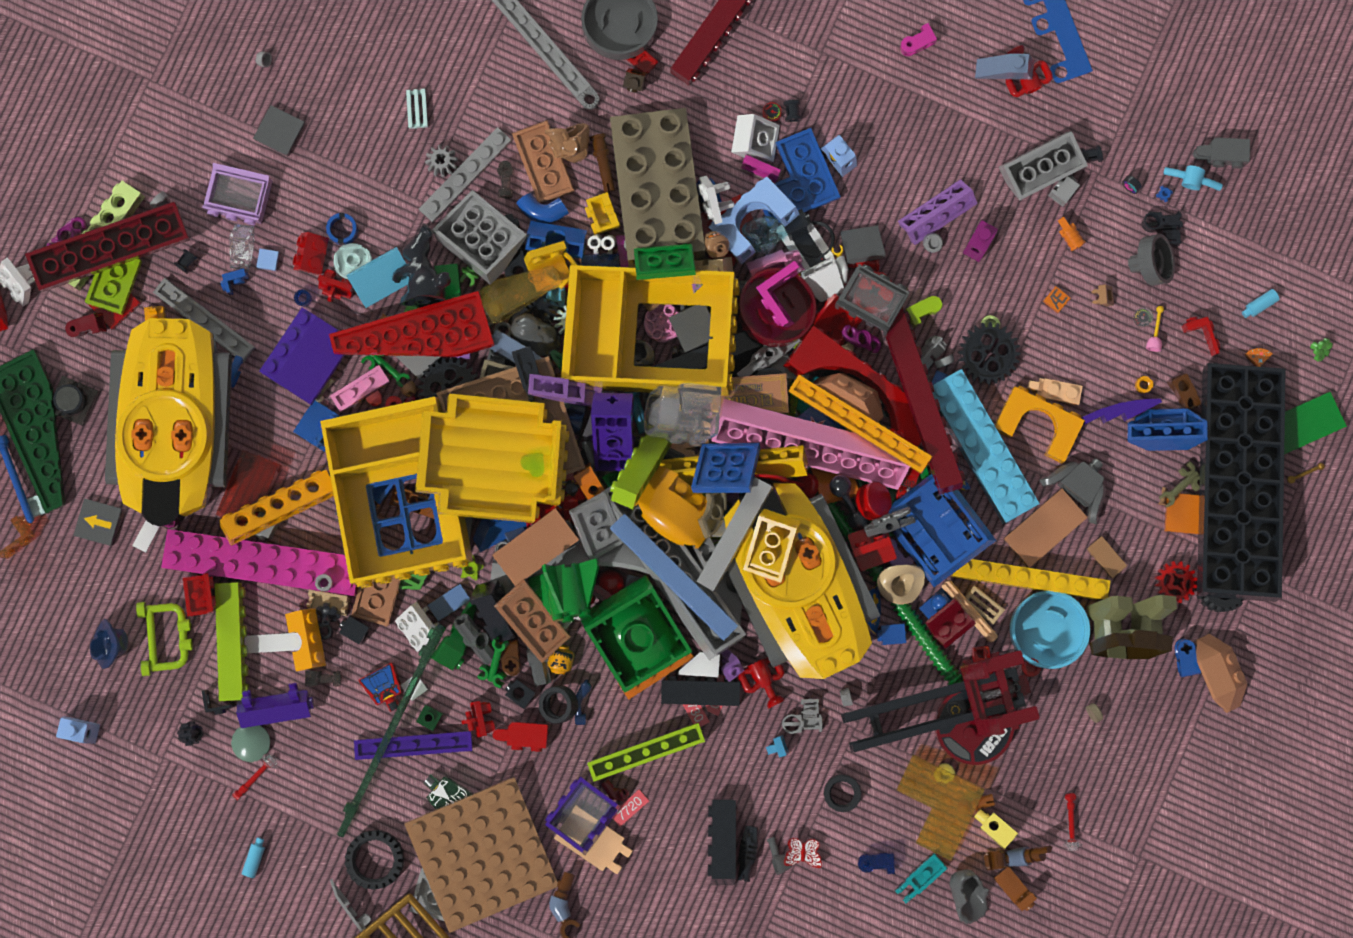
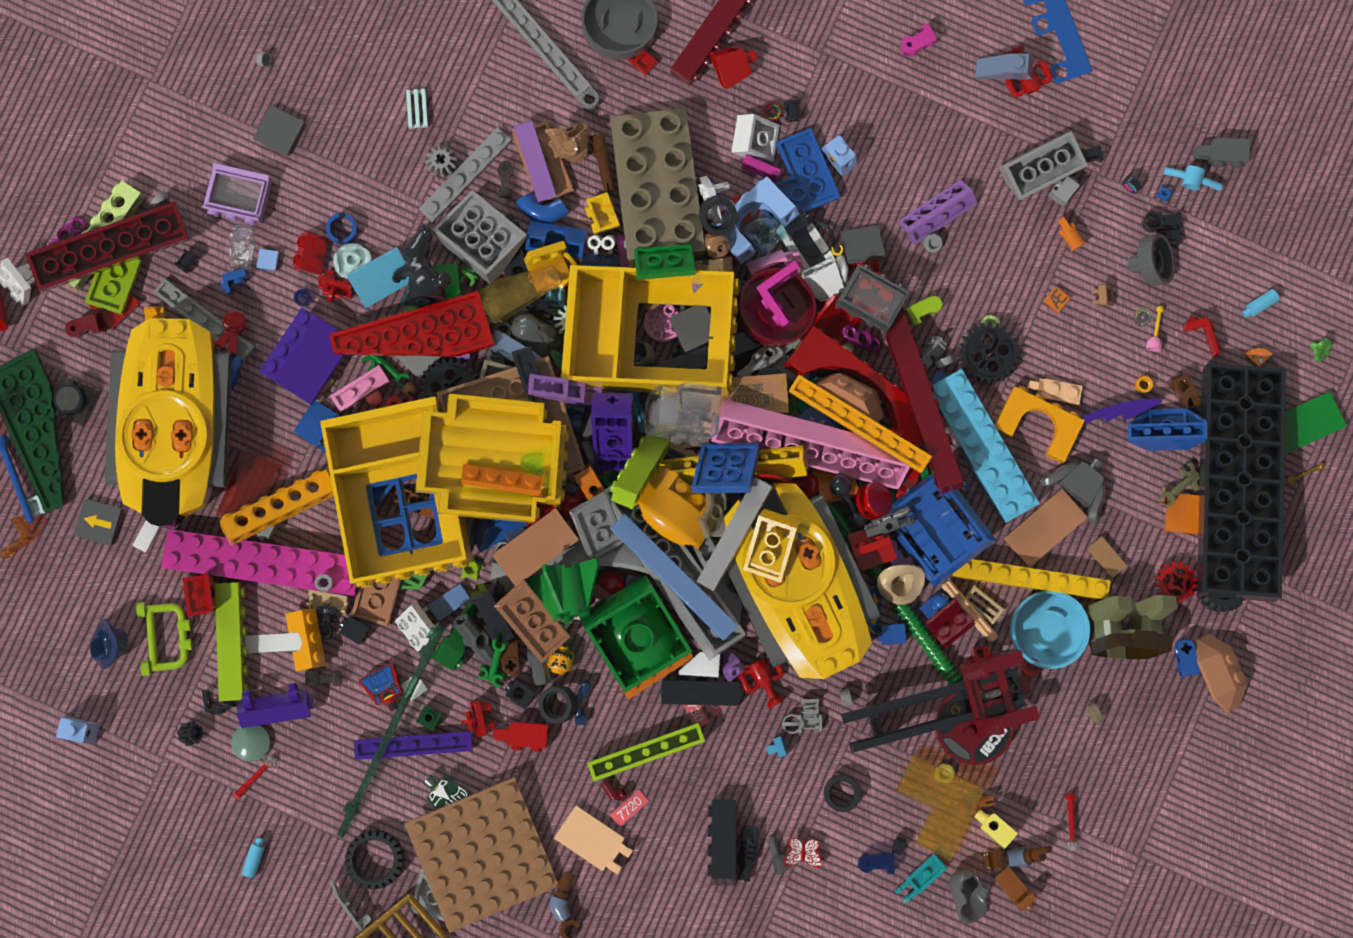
(233, 324): none -> red piece
(501, 480): none -> orange plate
(535, 161): none -> medium lavender slope
(582, 815): window -> none
(634, 80): dark brown brick -> none
(723, 228): none -> black tyre
(732, 65): none -> red torso
(898, 845): none -> black axle
(980, 240): magenta torso -> none

